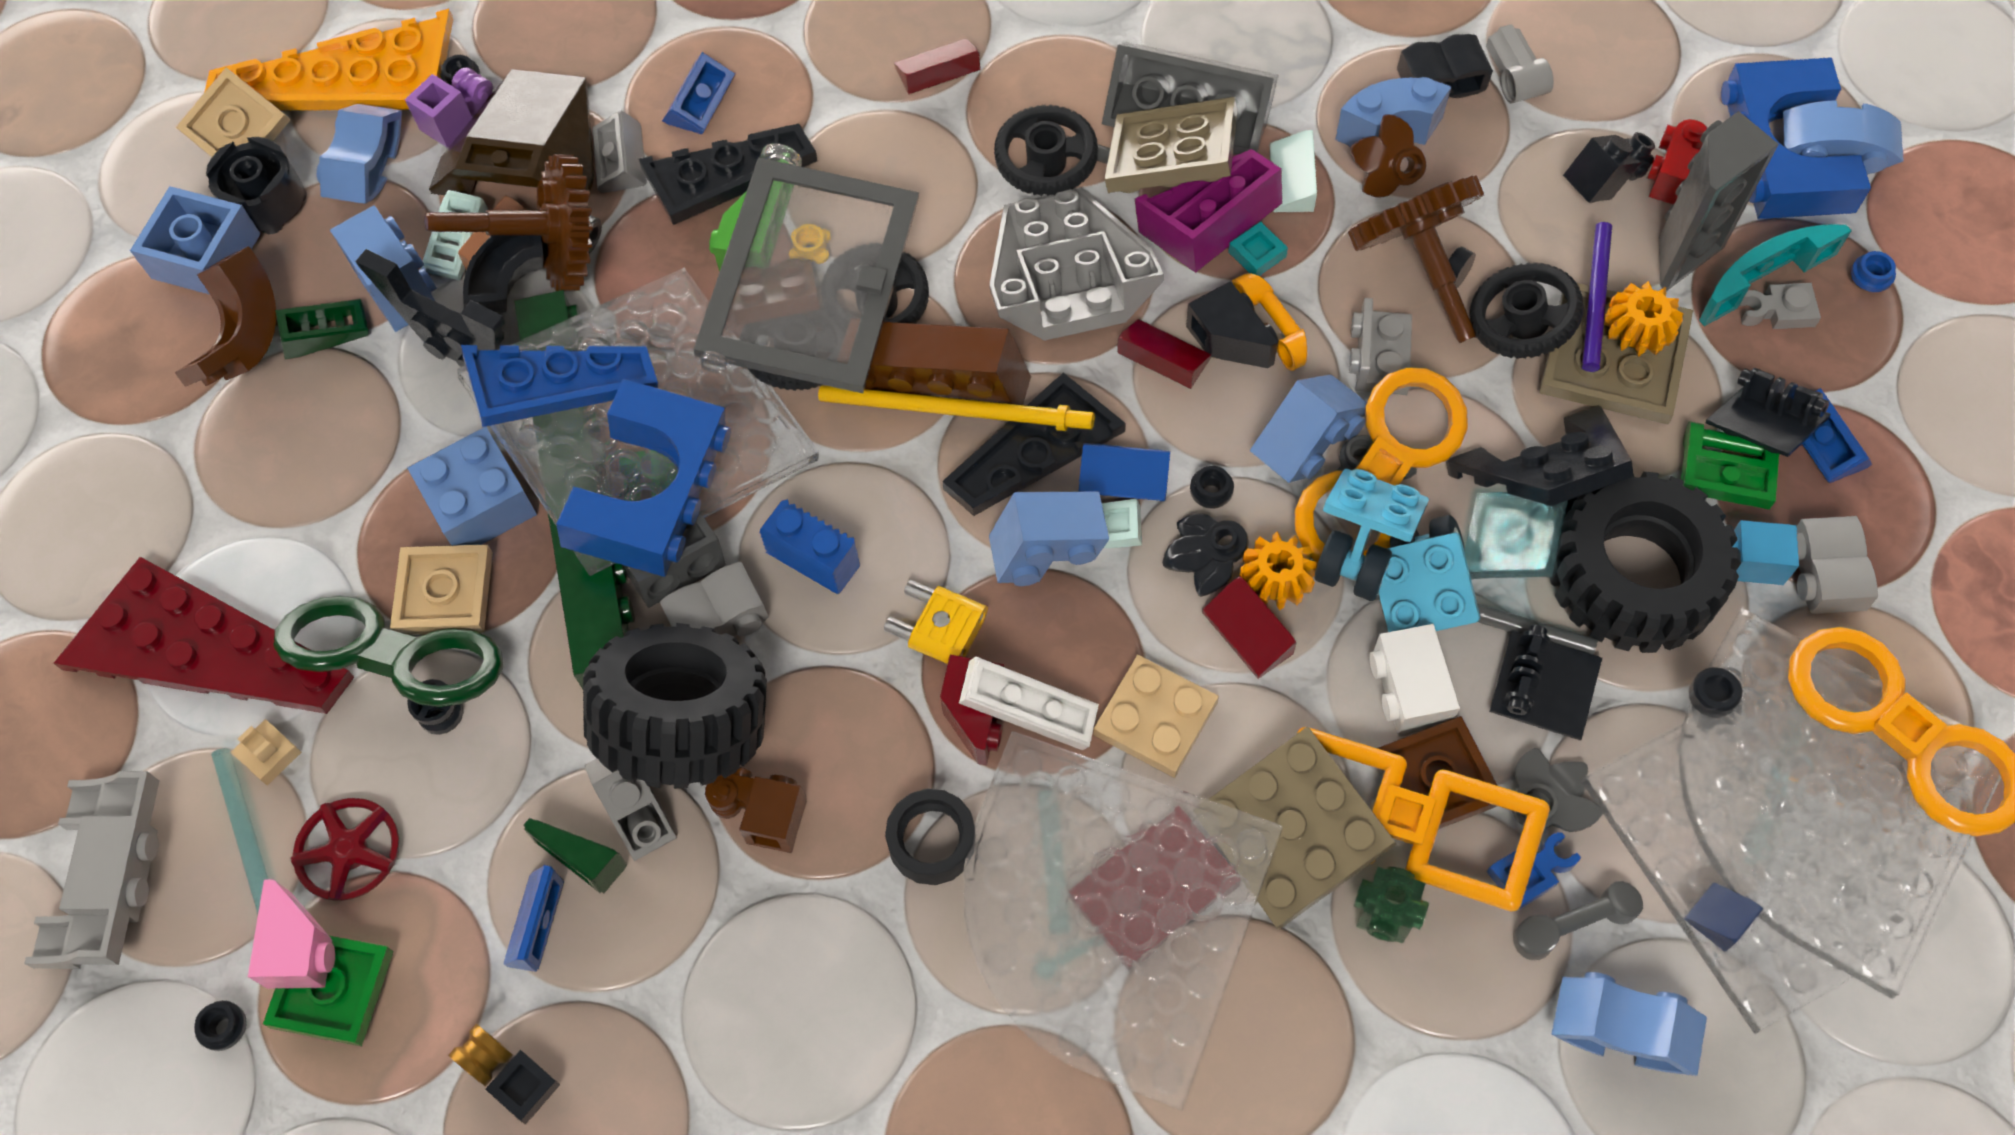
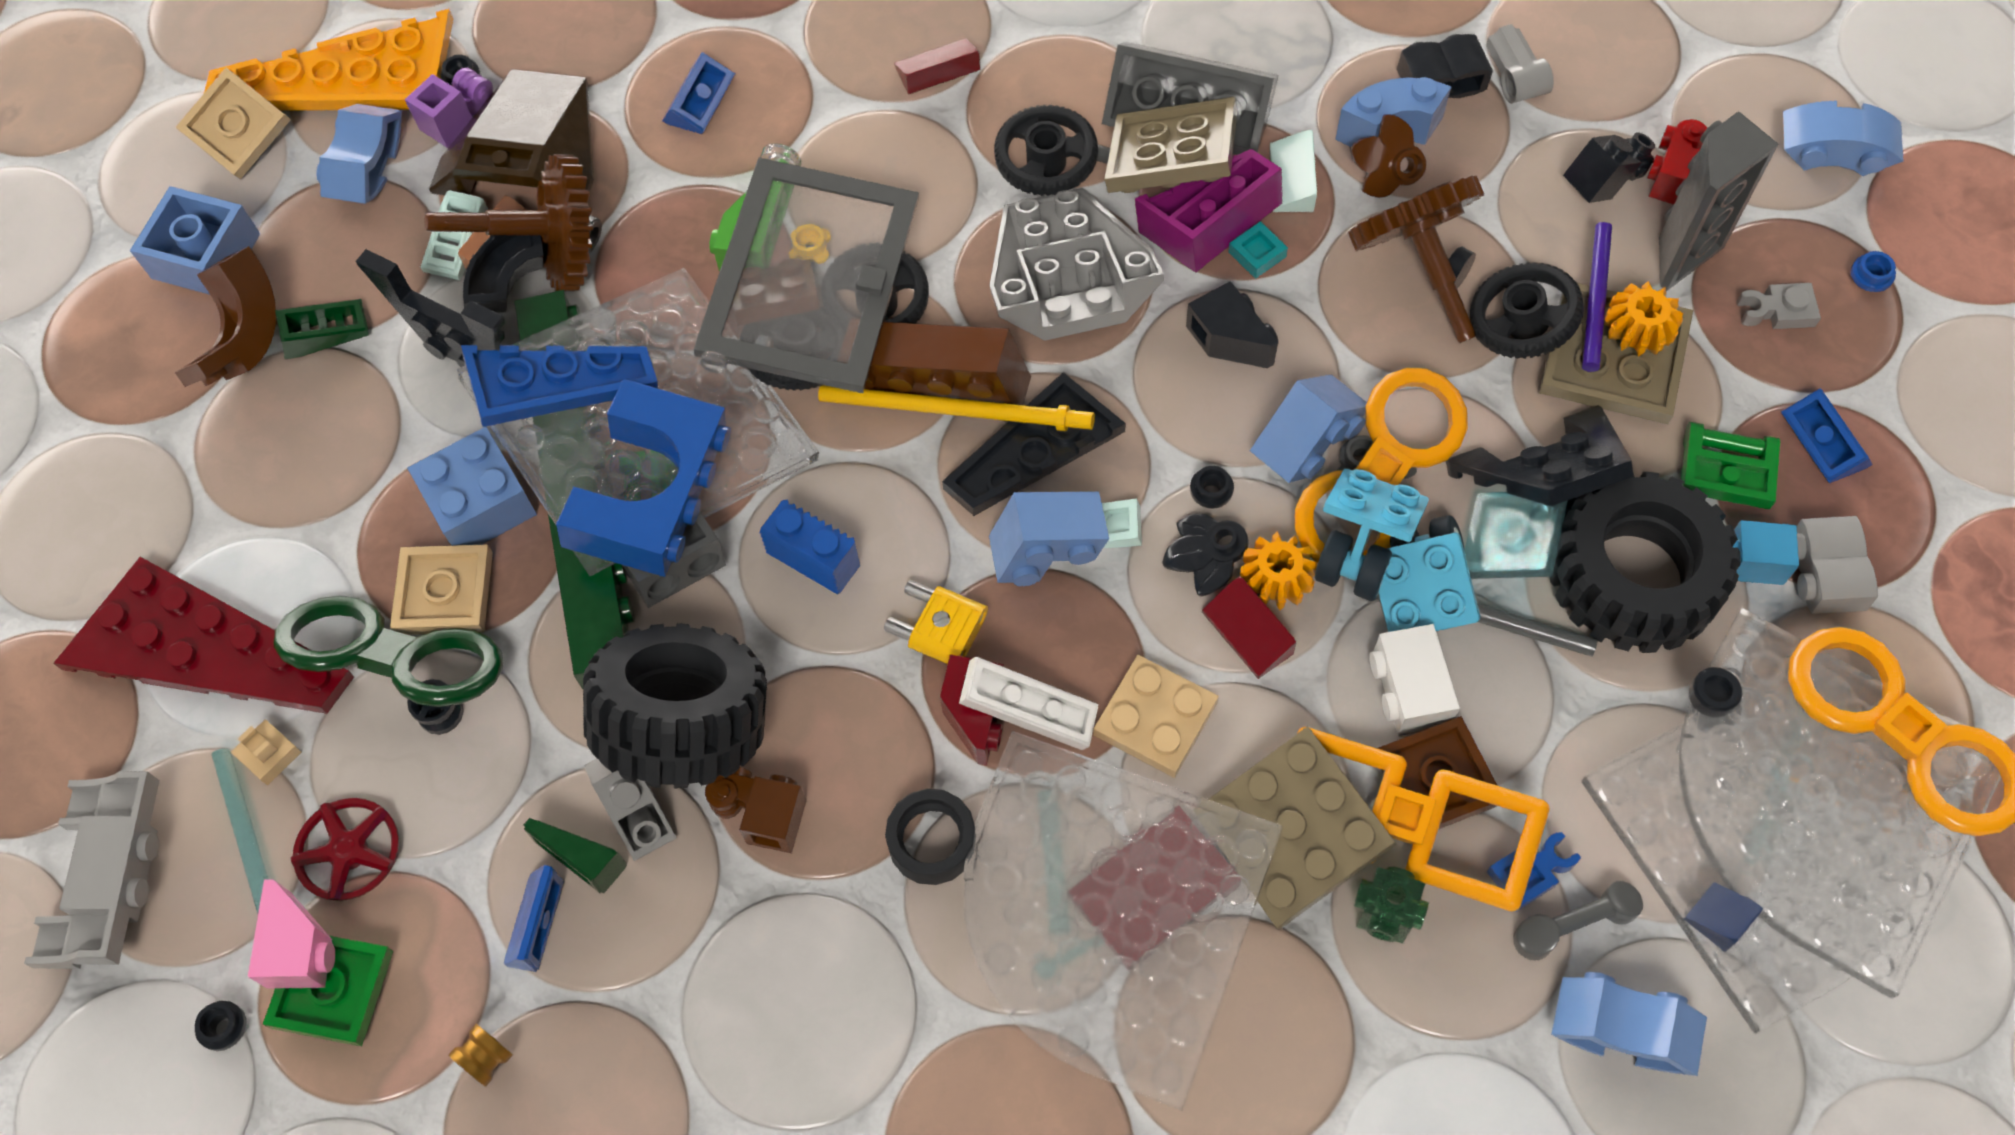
(259, 180): black brick -> none
(383, 237): medium blue brick -> none
(522, 1087): black plate -> none
(617, 151): light grey slope -> none
(715, 175): black wing -> none
(720, 601): light grey brick -> none
(1124, 471): blue slope -> none
(1163, 353): dark red slope -> none
(1291, 348): light orange bar -> none
(1382, 346): light grey bracket -> none
(1546, 683): black hinge -> none
(1560, 788): dark grey plate -> none
(1770, 416): black hinge -> none
(1794, 182): blue arch -> none
(1804, 246): teal slope -> none

